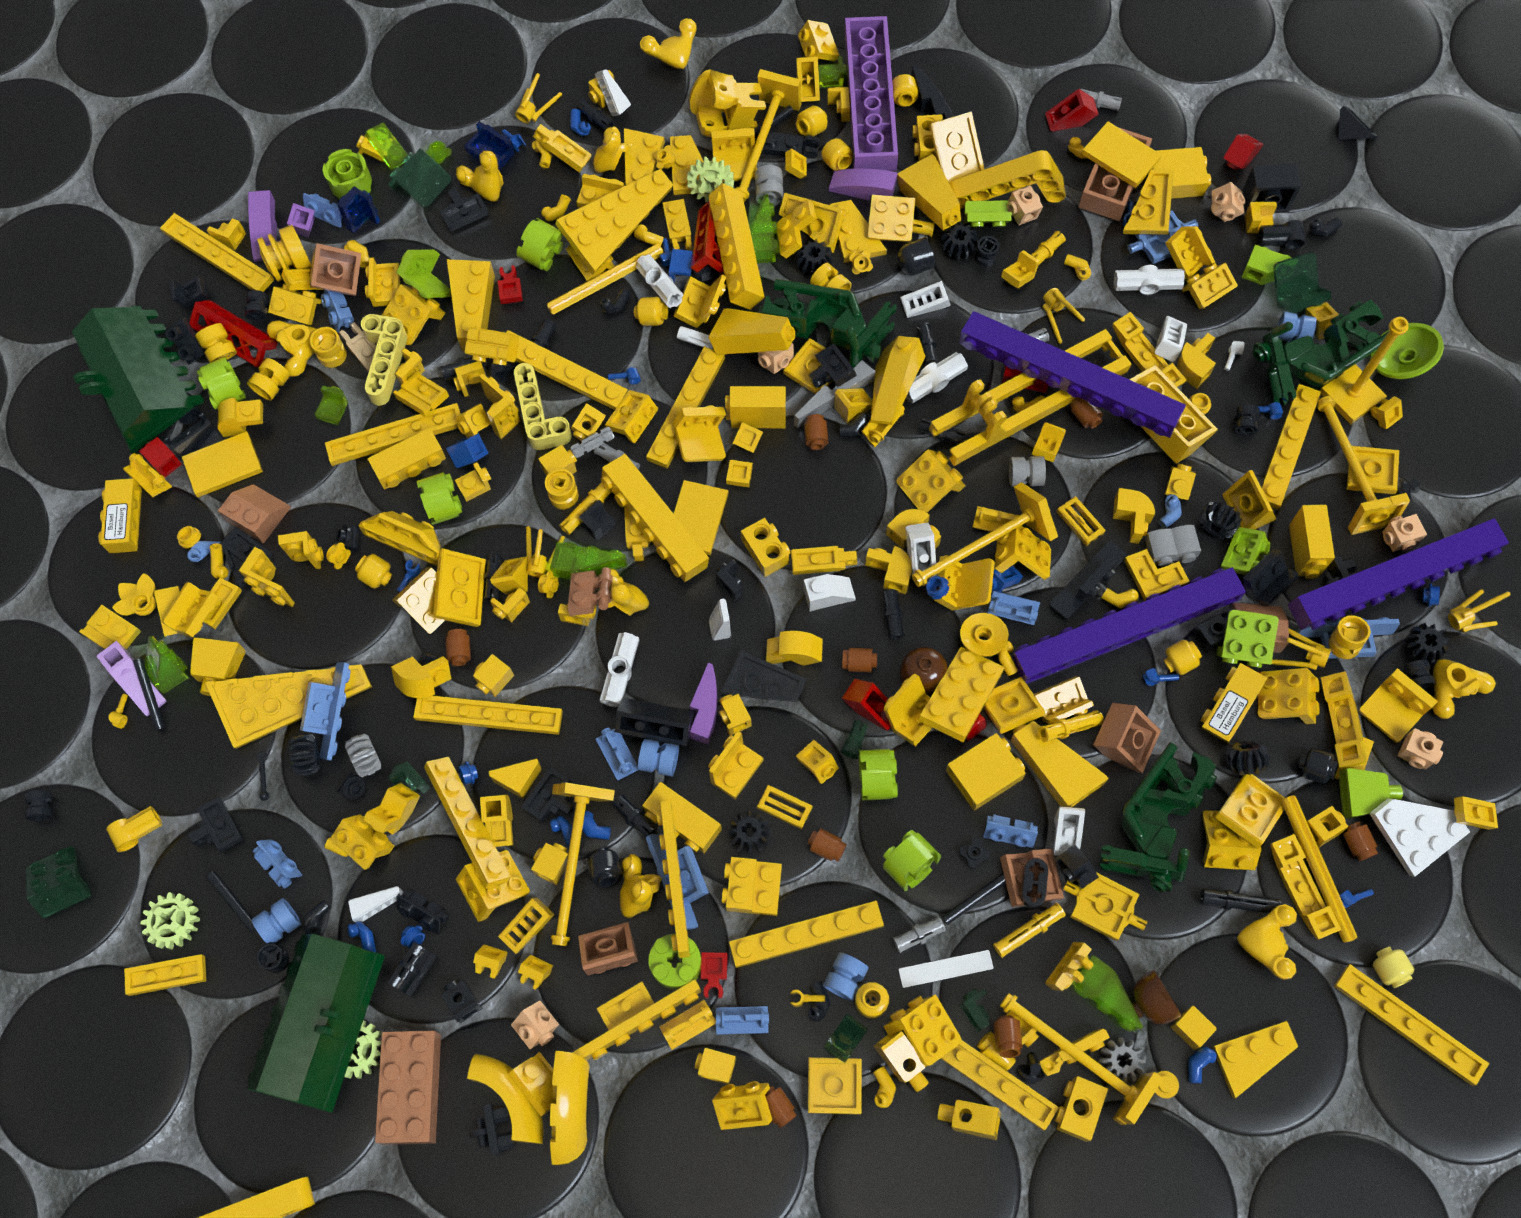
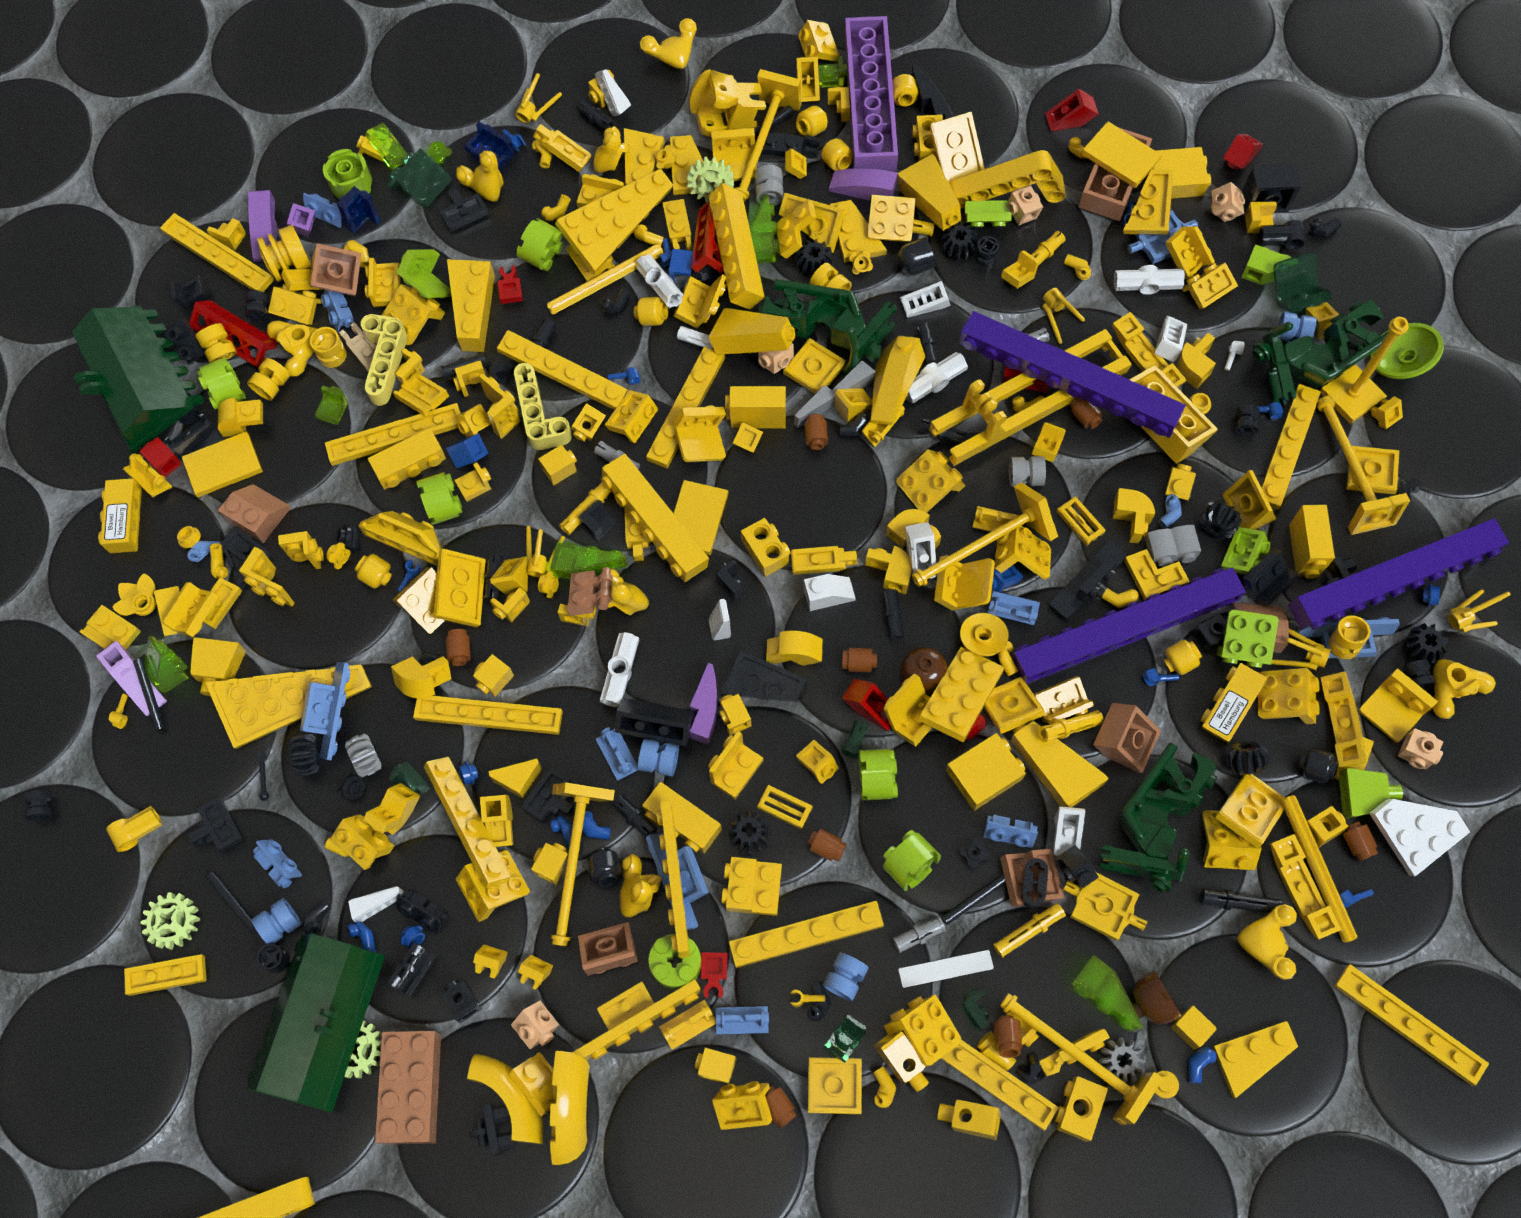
(55, 883): clear green bracket -> none
(491, 344): yellow brick -> none
(546, 914): yellow slope -> none
(561, 489): yellow wheel -> none
(576, 125): blue arm -> none
(592, 442): light grey axle -> none
(739, 473): yellow plate -> none
(832, 368): black hinge -> none
(872, 990): yellow head -> none
(934, 583): blue plate -> none
(1068, 967): yellow hinge -> none
(1105, 101): light grey pin -> none
(1352, 127): black slope -> none
(1393, 967): light yellow head -> none
(1404, 533): light nougat brick -> none
(1475, 813): yellow plate -> none

